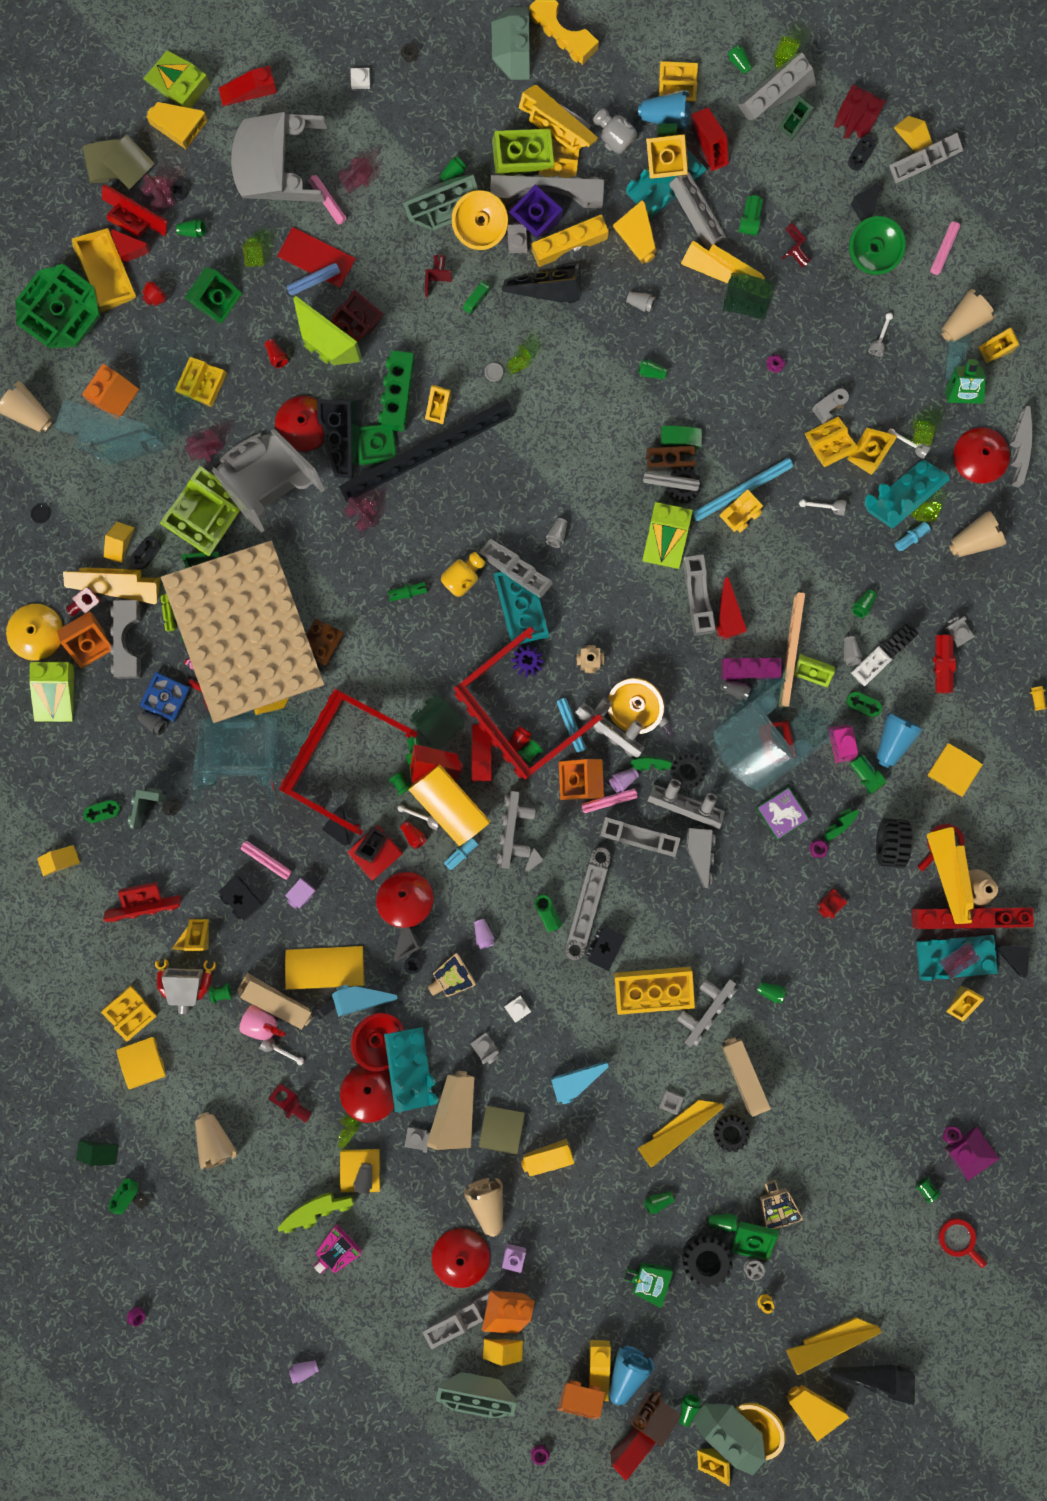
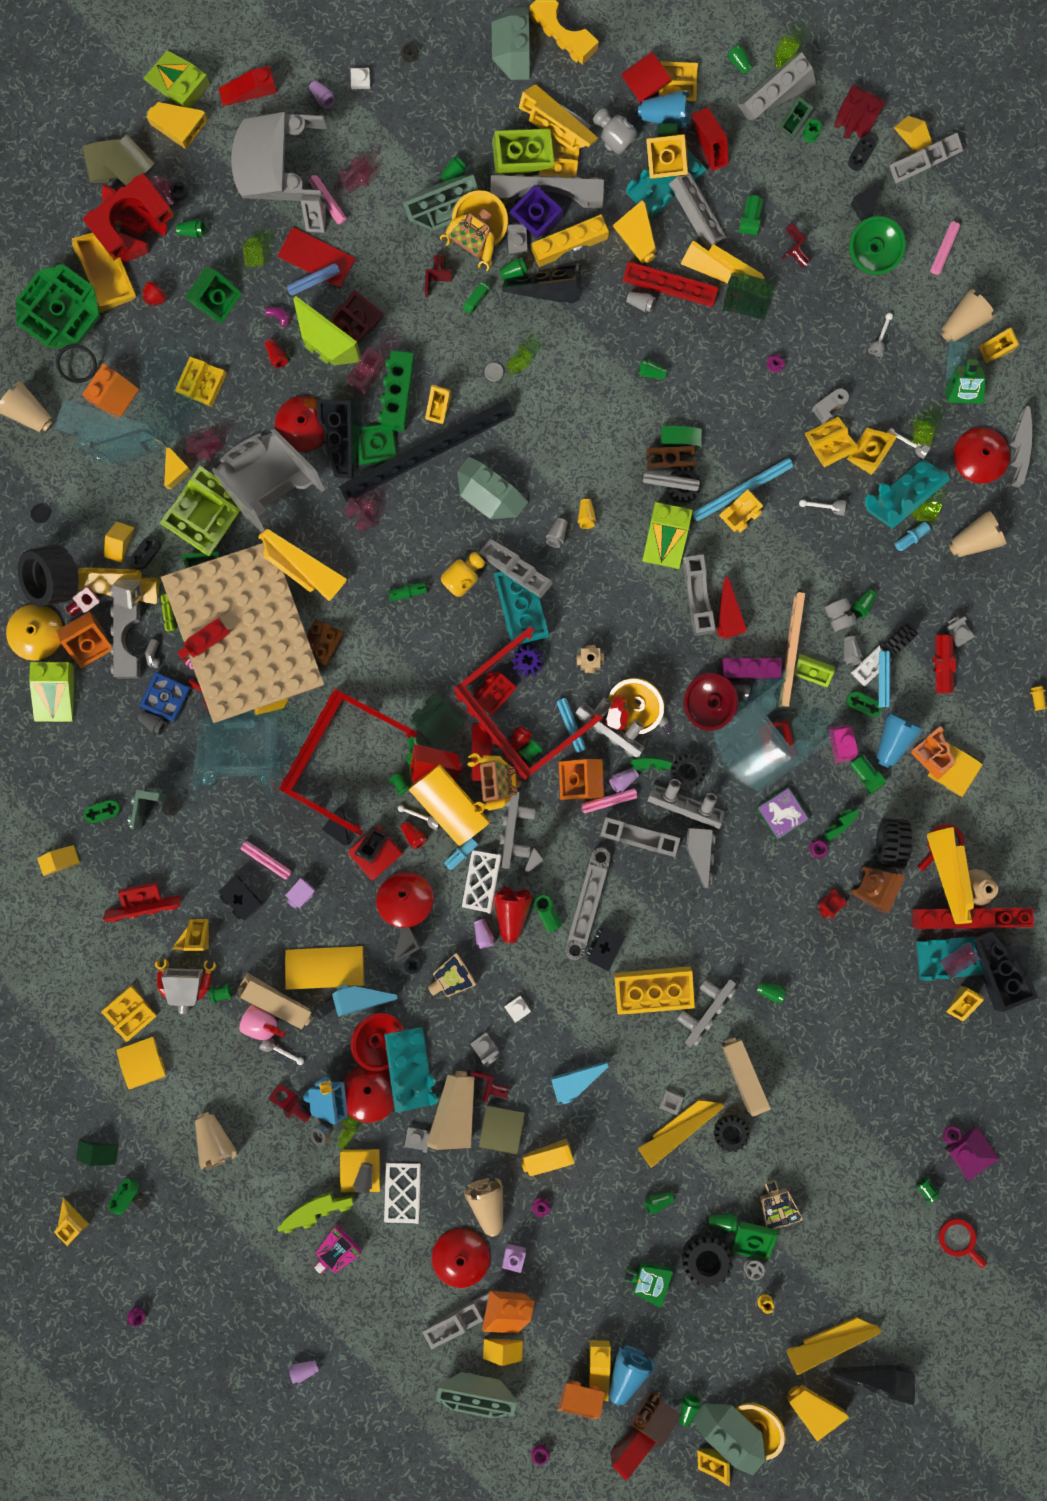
(48, 575): none -> black tyre
(69, 1223): none -> yellow slope
(80, 347): none -> black tyre
(126, 592): none -> light grey slope
(136, 193): none -> red arch
(150, 652): none -> light grey arm
(174, 469): none -> yellow slope
(204, 639): none -> red hinge
(280, 313): none -> magenta arm
(301, 566): none -> yellow wedge
(314, 213): none -> light grey slope
(322, 94): none -> lavender cone
(328, 1106): none -> dark azure torso
(366, 370): none -> clear pink brick
(416, 1183): none -> white window
(473, 236): none -> torso
(473, 869): none -> white window
(489, 491): none -> sand green wedge
(490, 1087): none -> dark red bracket
(493, 692): none -> red bracket
(497, 780): none -> torso
(511, 912): none -> red cone
(513, 269): none -> green cone
(541, 1202): none -> magenta plate
(586, 514): none -> yellow cone
(618, 713): none -> red rock
(646, 77): none -> red slope
(670, 284): none -> red plate
(700, 702): none -> dark red dish
(814, 125): none -> green bush
(841, 614): none -> light grey wheel
(879, 888): none -> dark orange piece
(884, 678): none -> medium azure axle
(935, 754): none -> orange slope
(1003, 977): none -> black wedge

